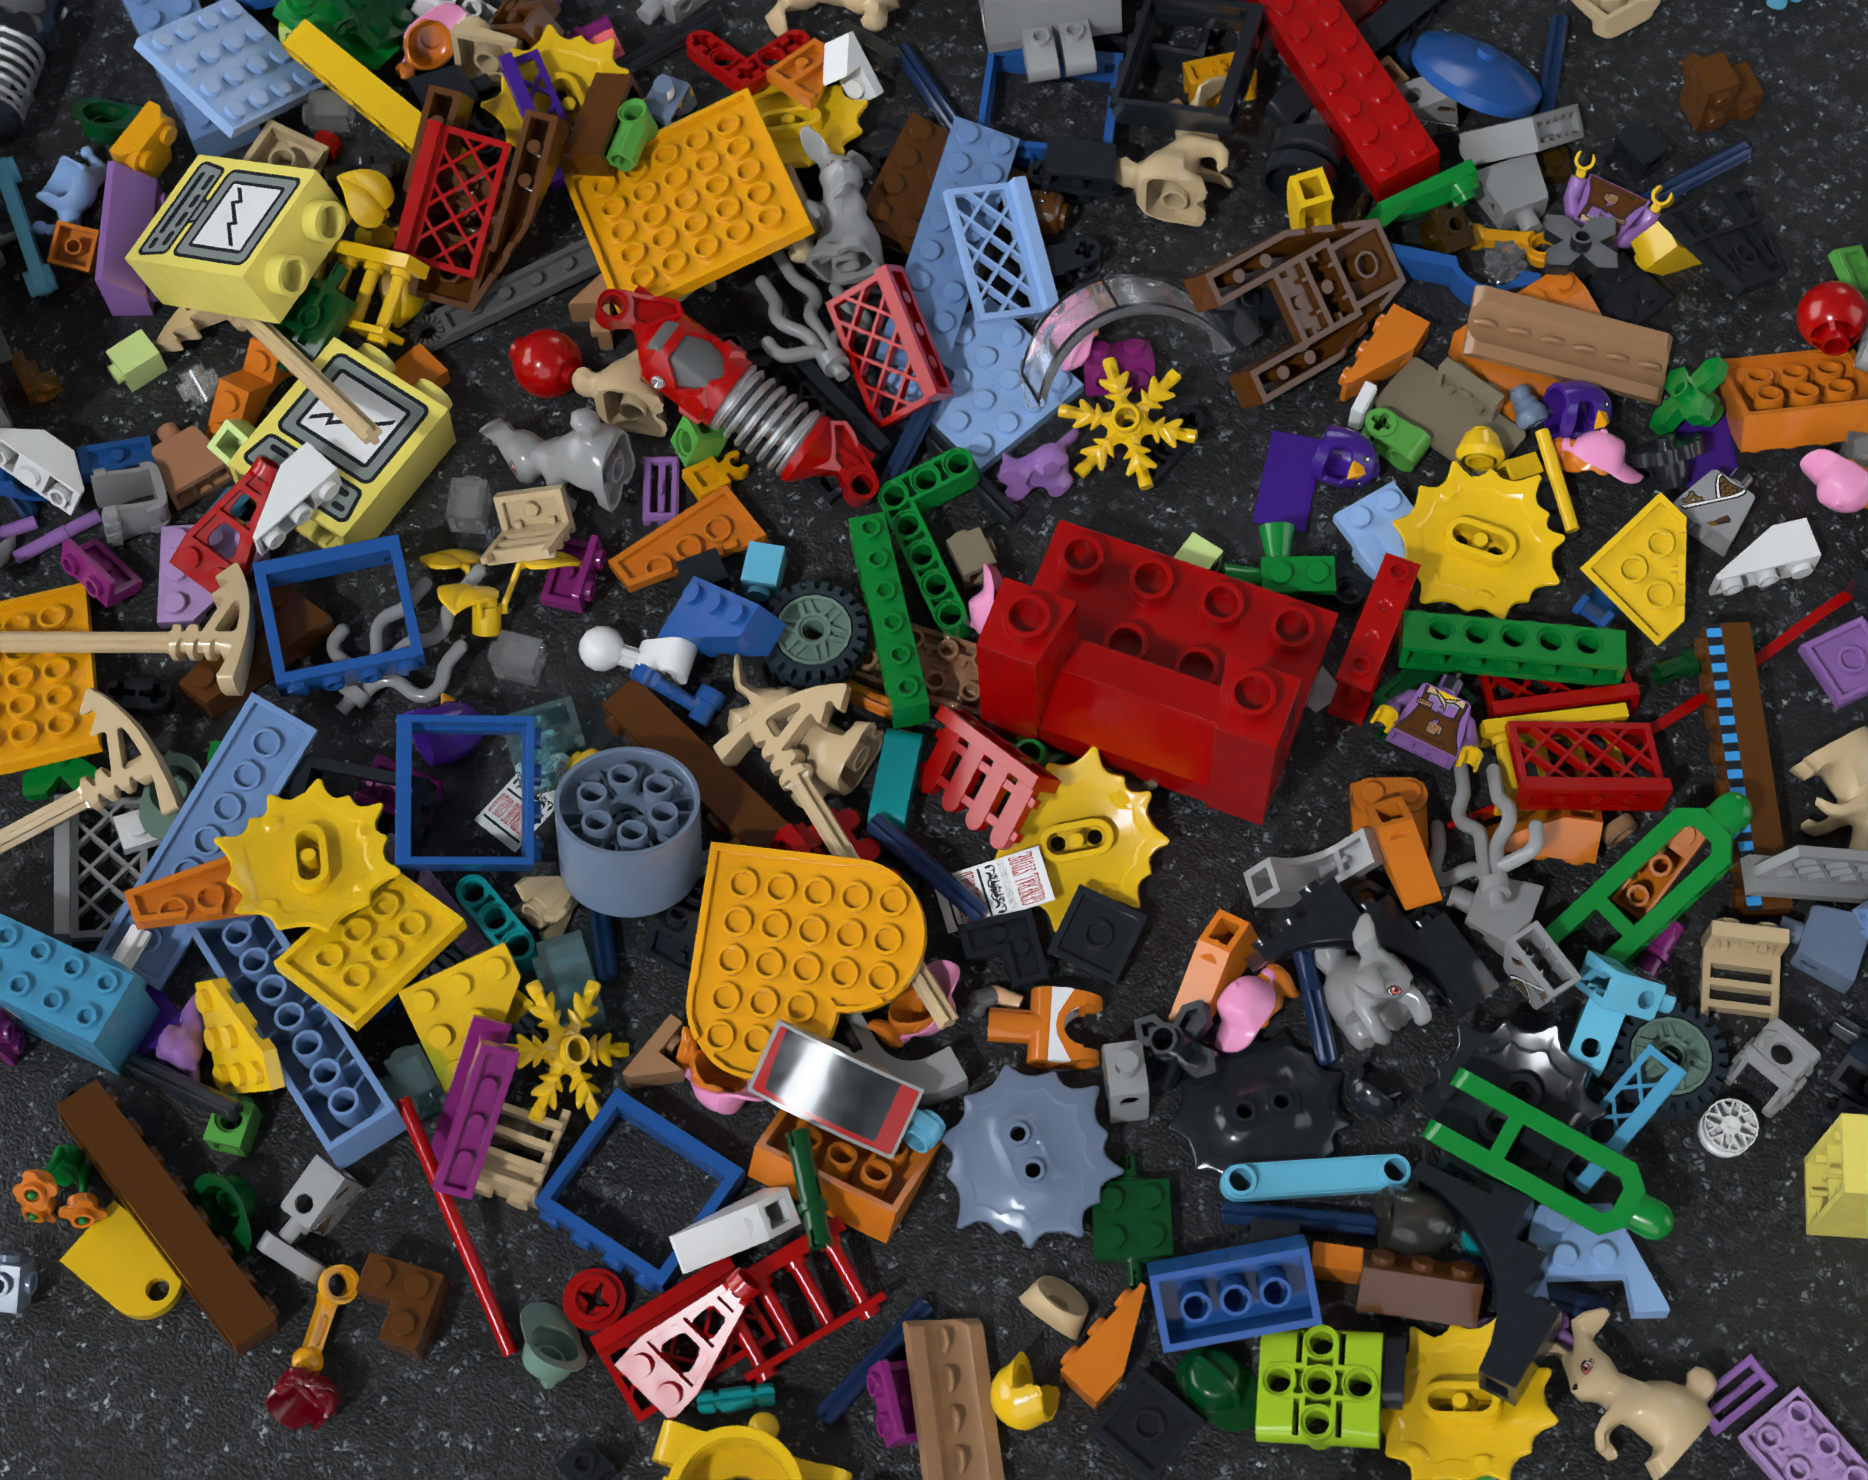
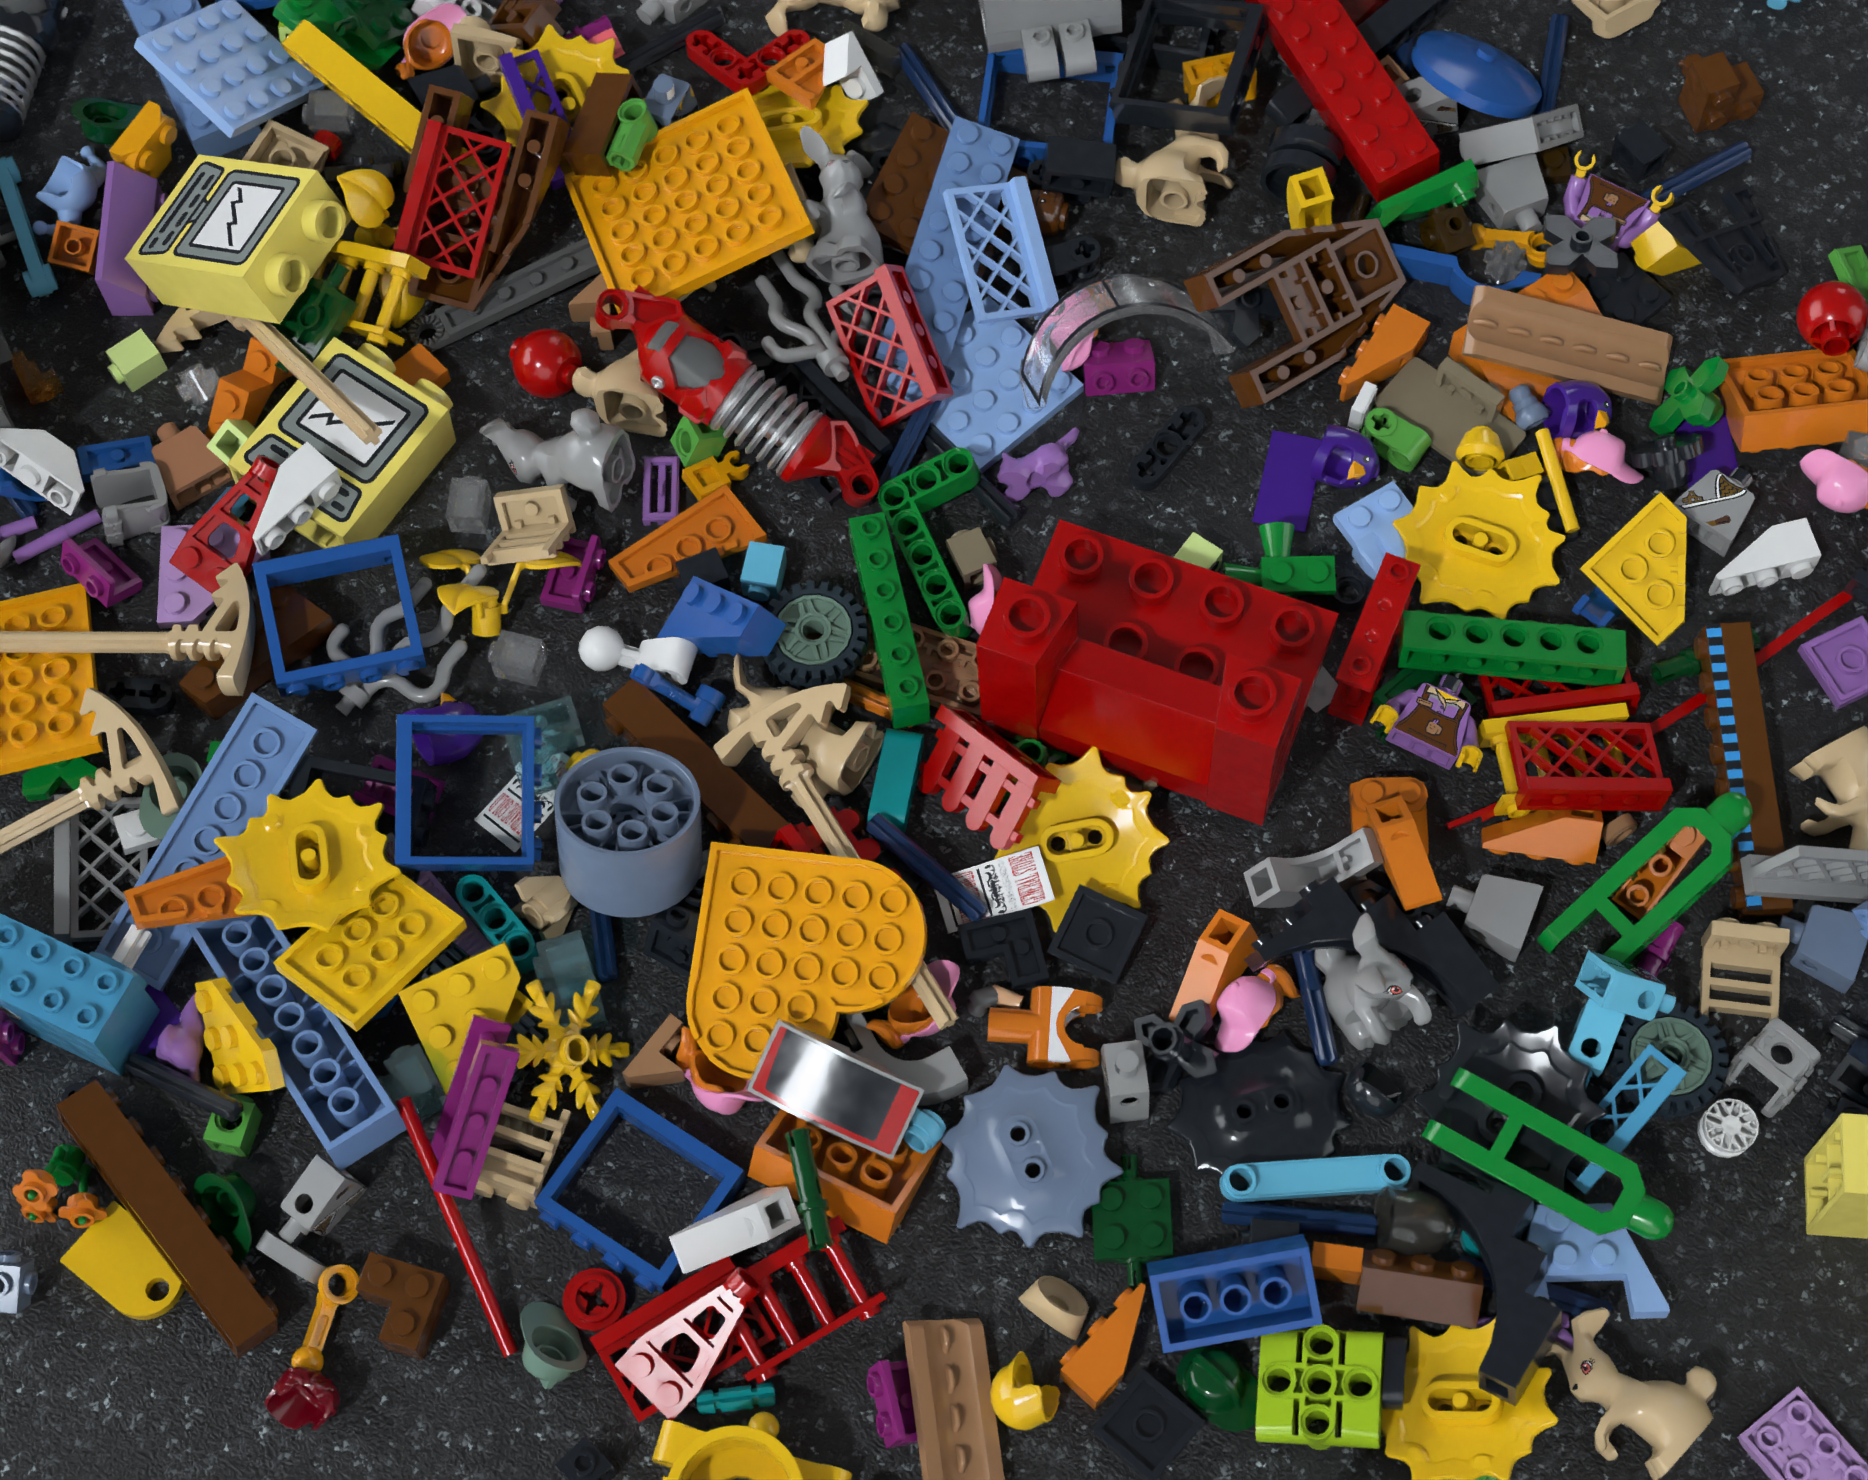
(856, 1381): dark blue axle -> none
(1120, 415): yellow piece -> none
(1491, 863): light grey plant -> none
(1540, 969): light grey torso -> none
(1760, 1373): medium lavender tile -> none

